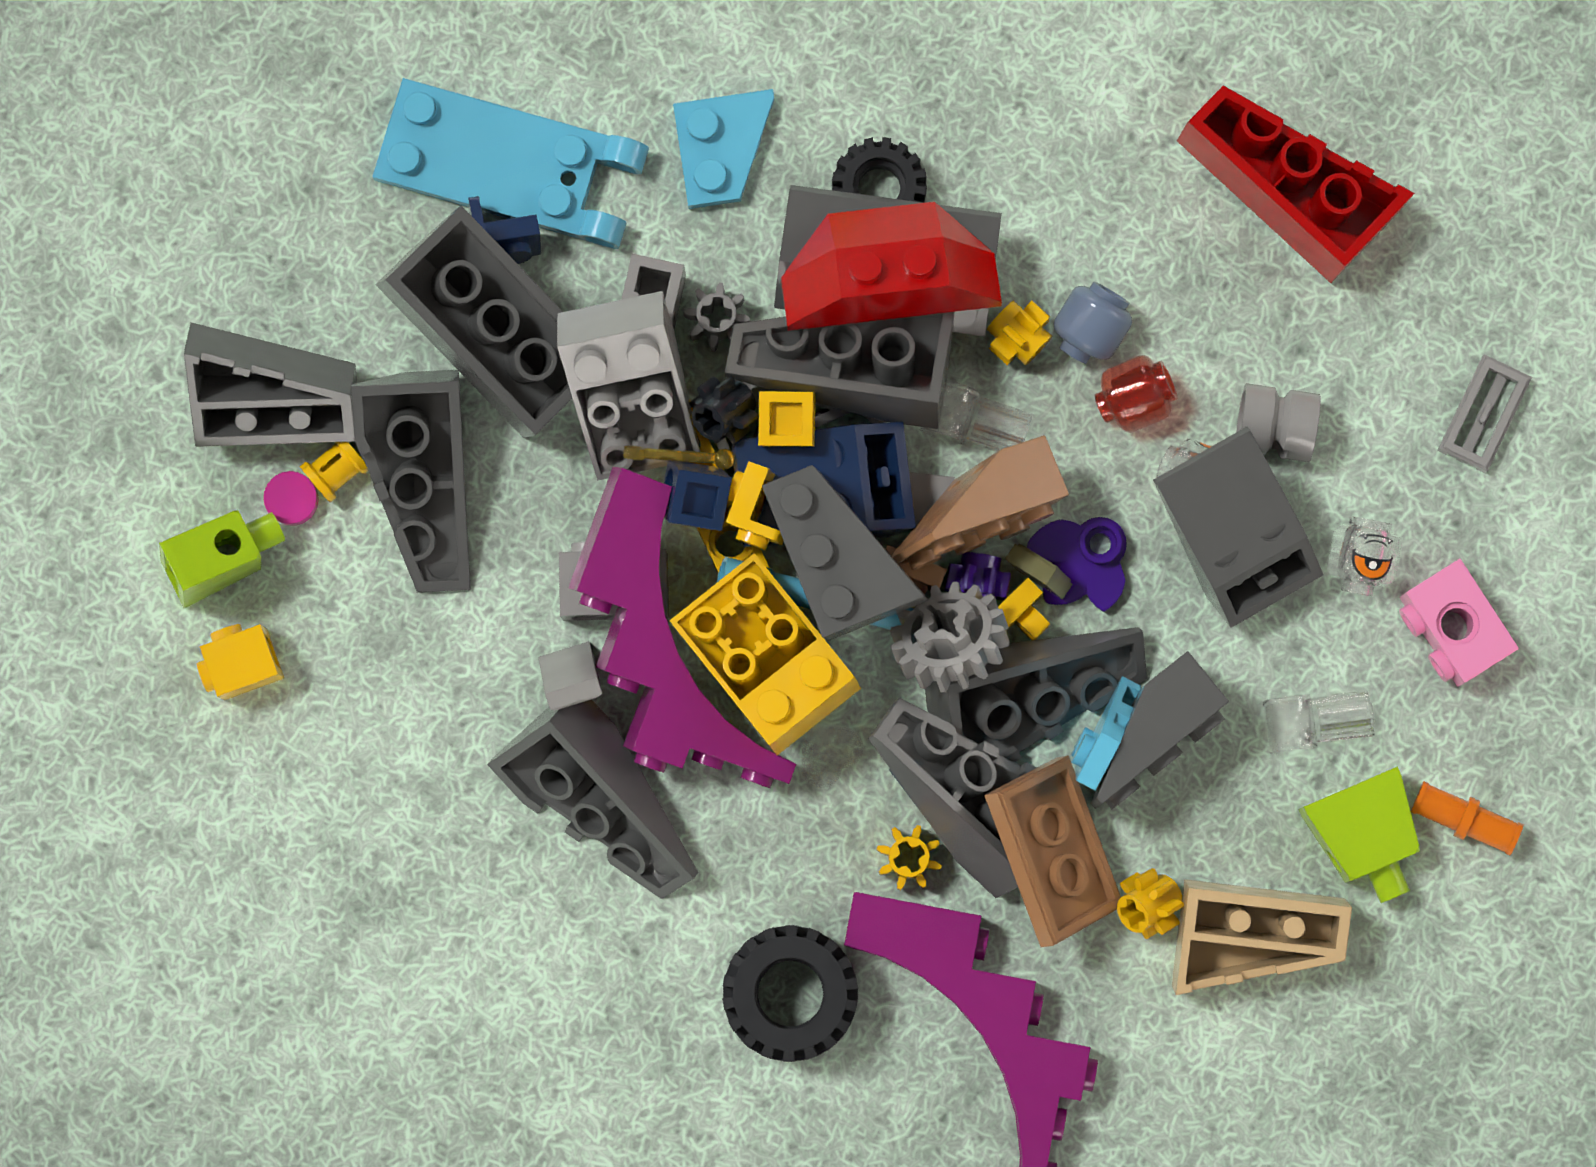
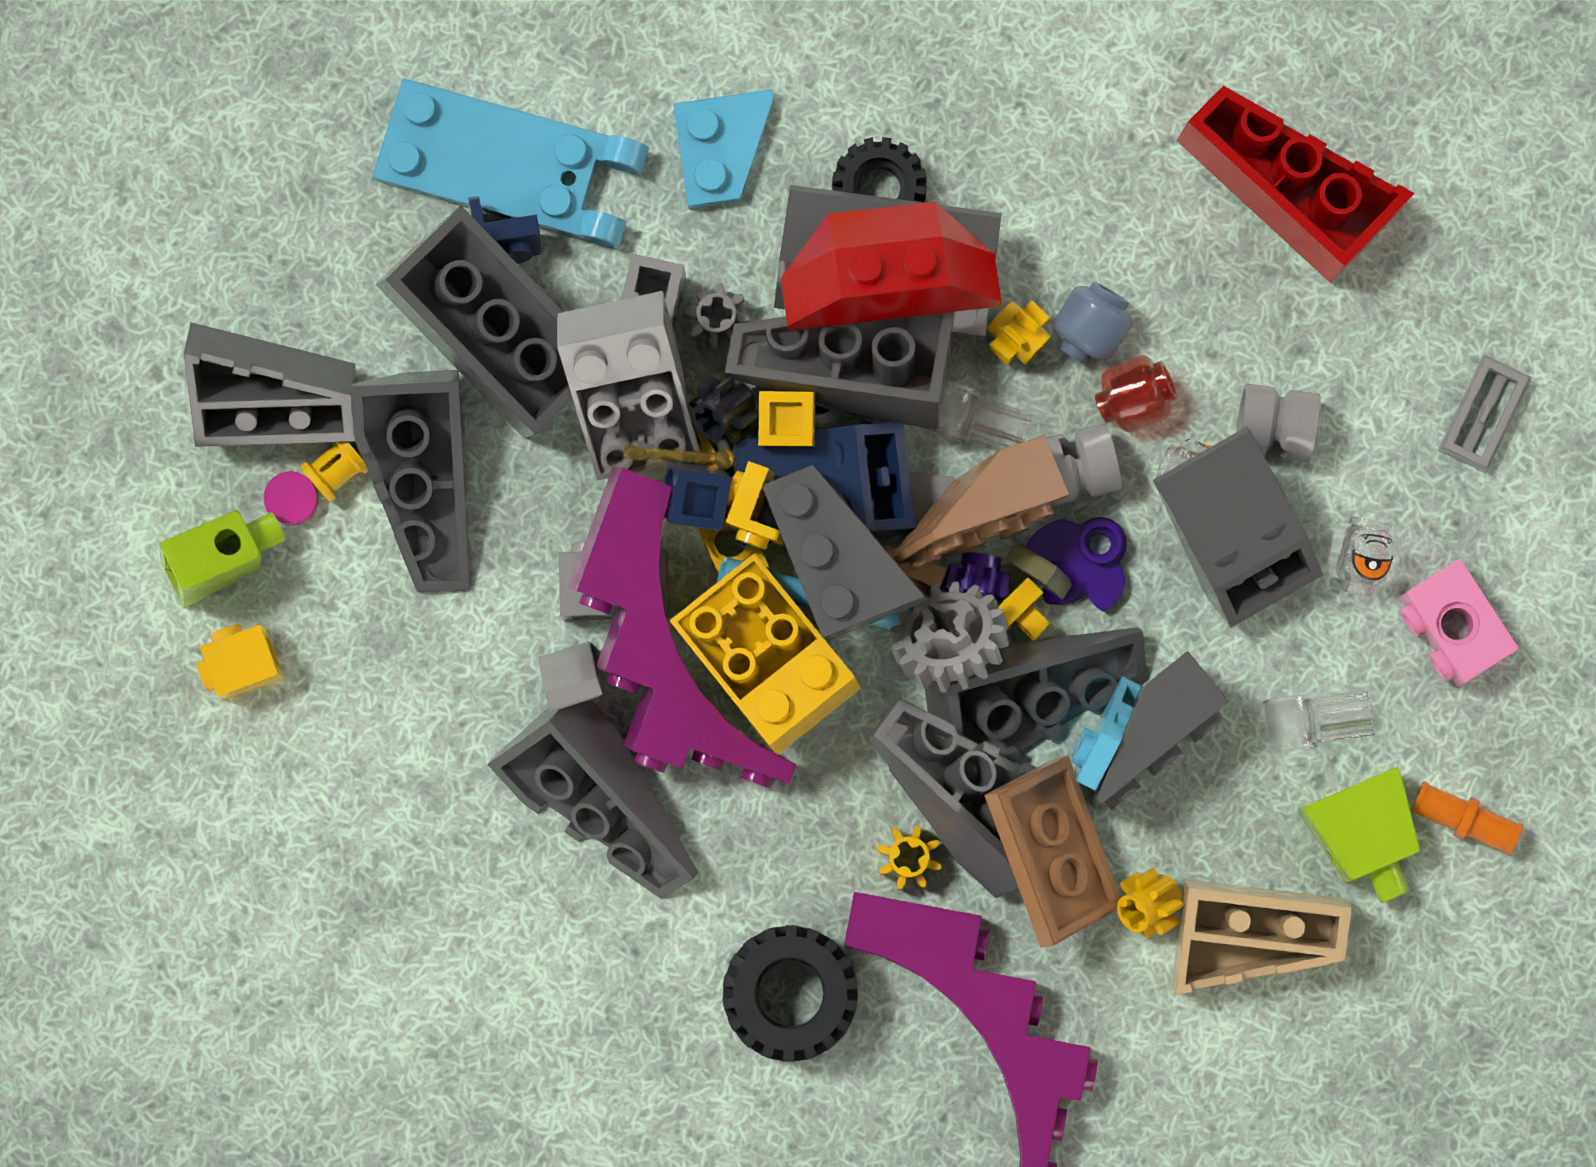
(1087, 462): none -> light grey wheel

